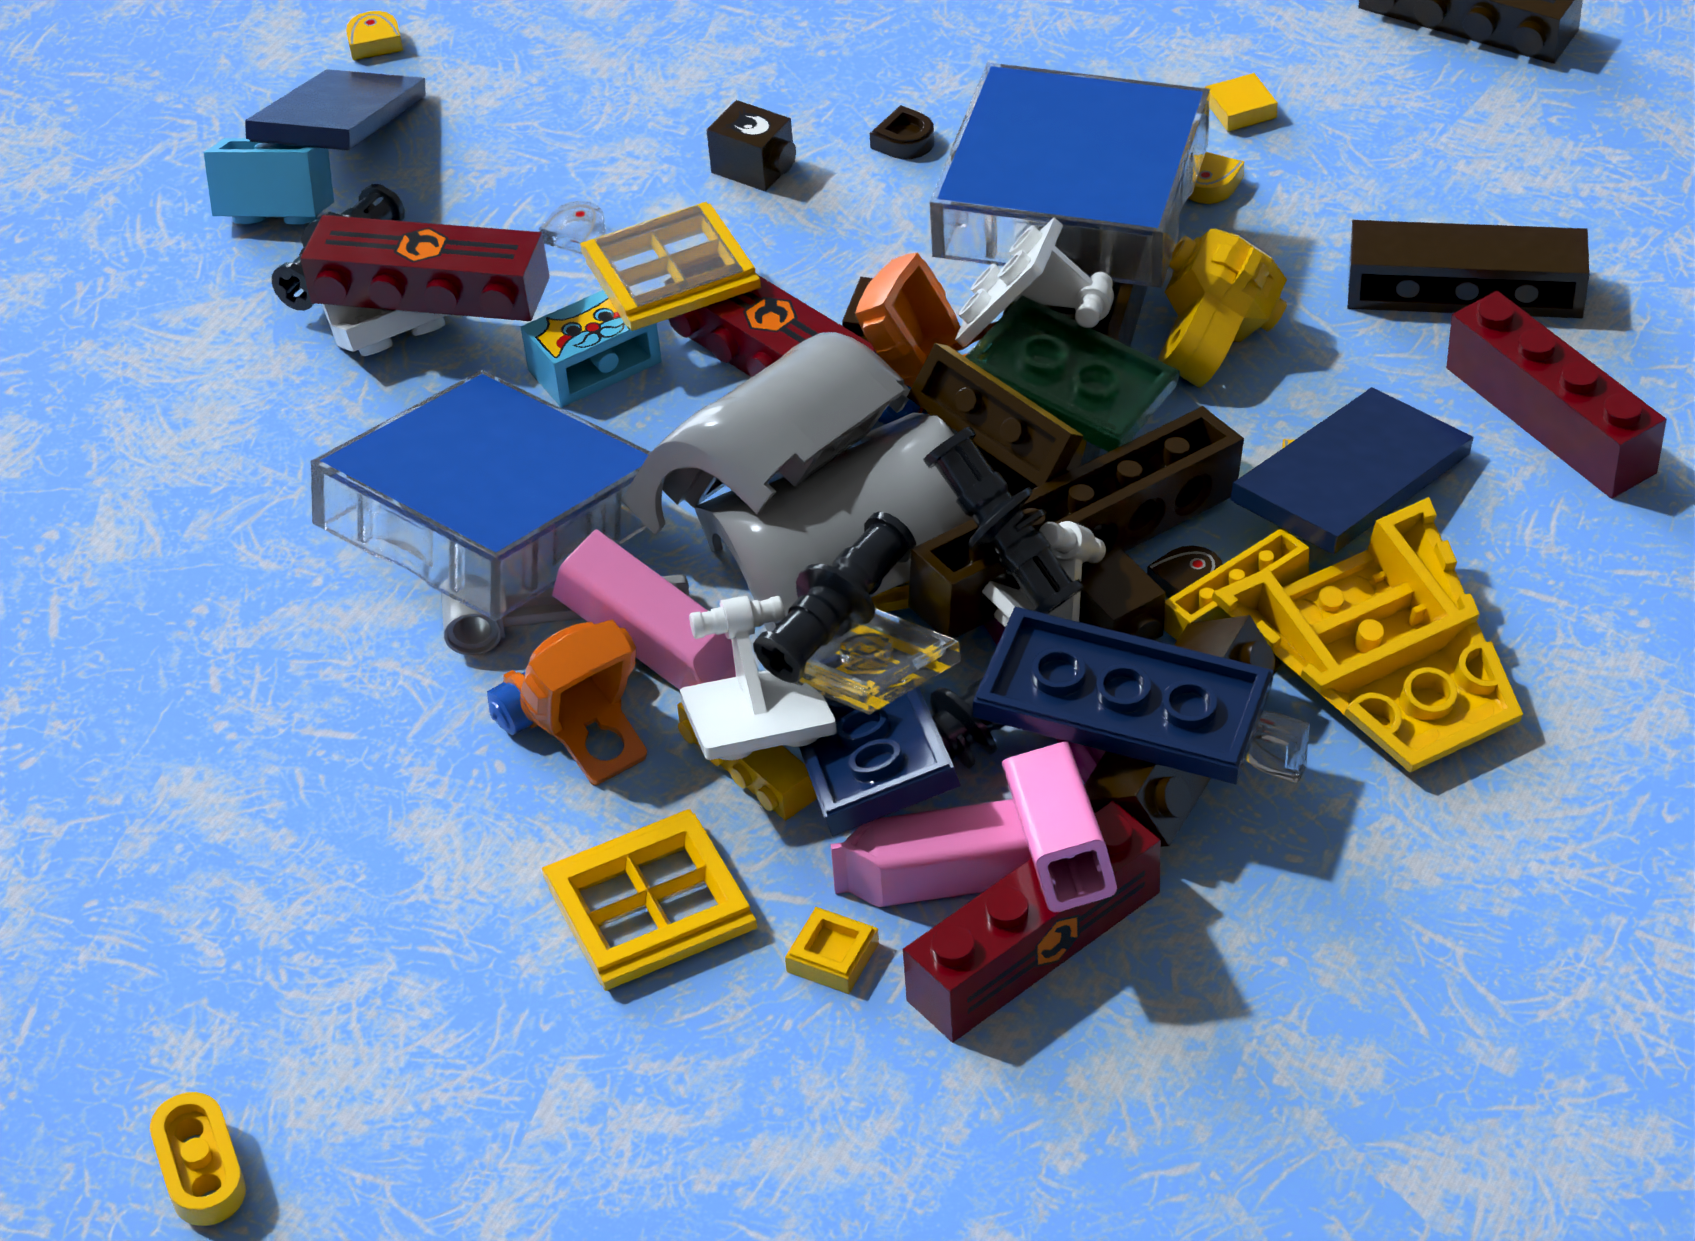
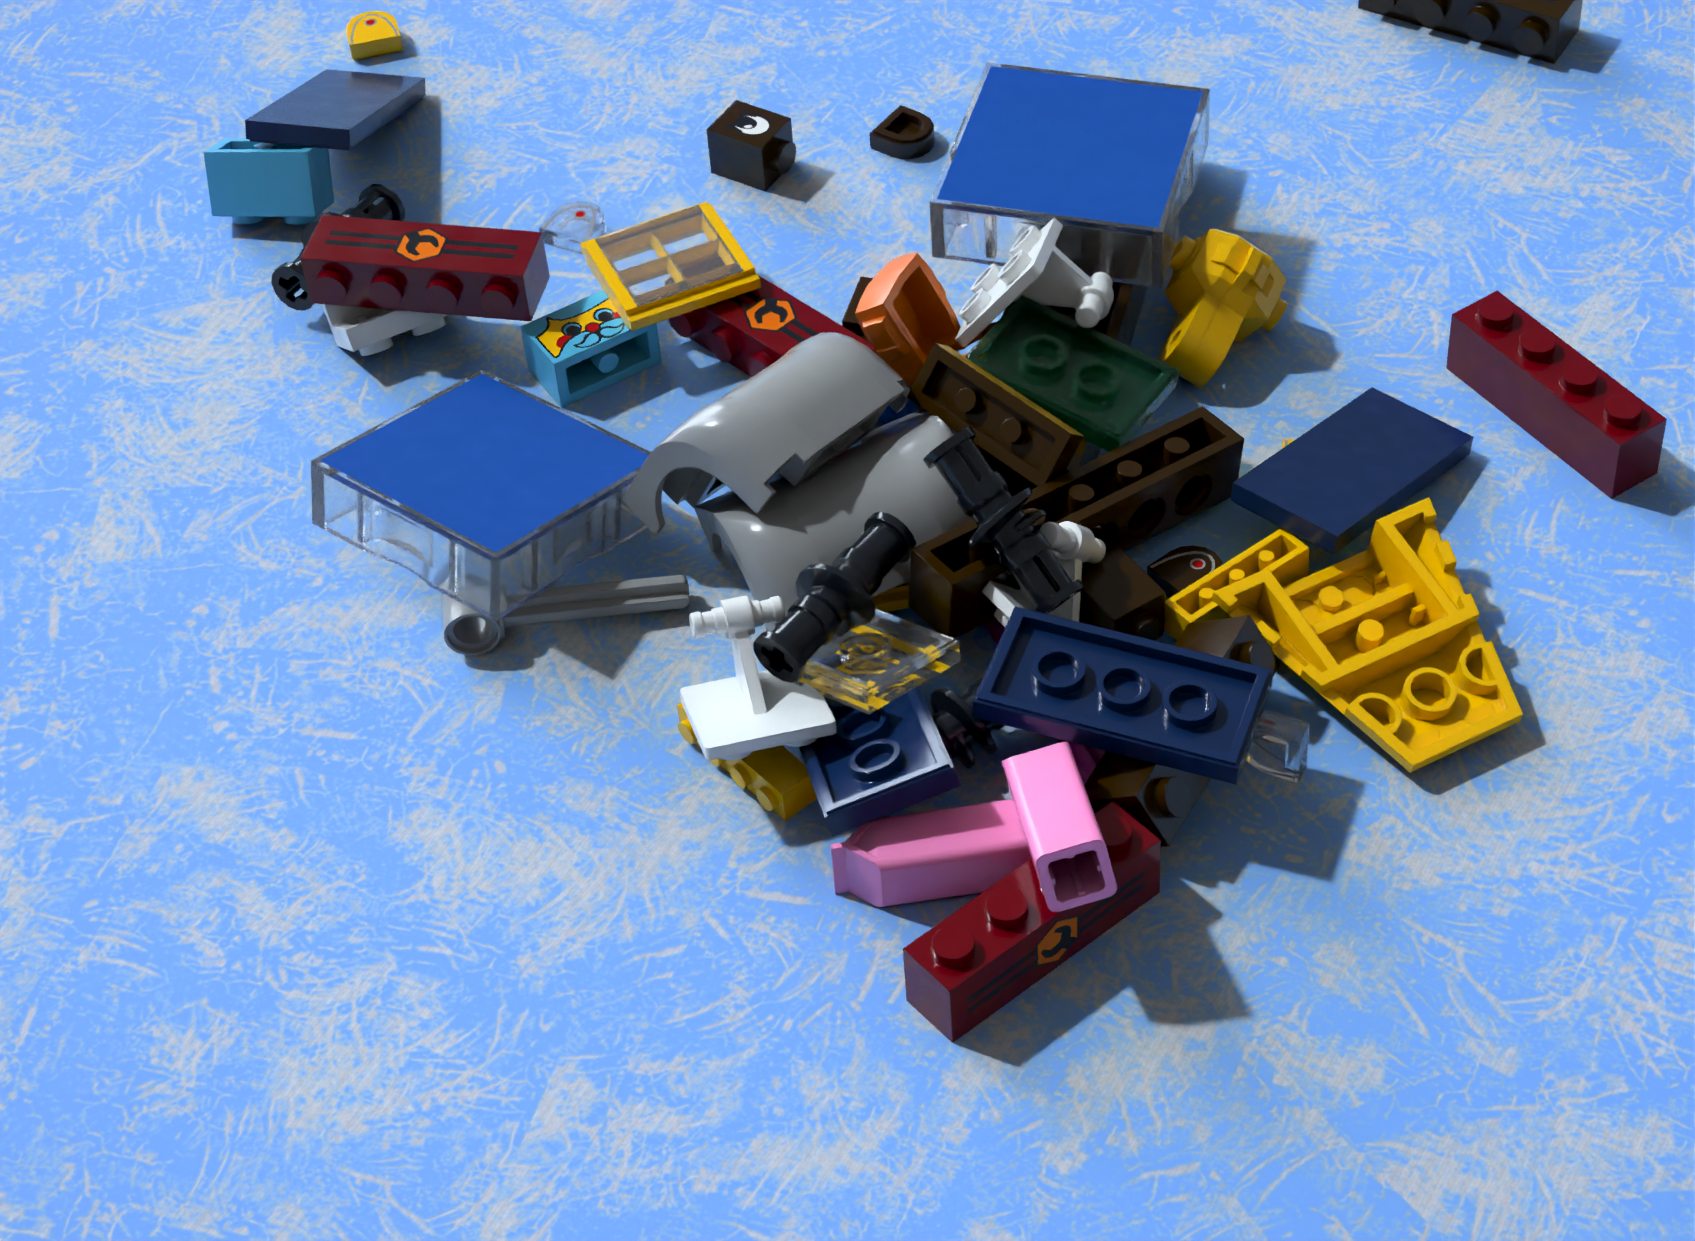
(200, 1162): yellow plate -> none
(569, 685): orange piece -> none
(609, 583): bright pink piece -> none
(648, 899): yellow piece -> none
(832, 950): yellow tile -> none
(1217, 179): yellow tile -> none
(1242, 102): yellow tile -> none
(1458, 264): dark brown brick -> none

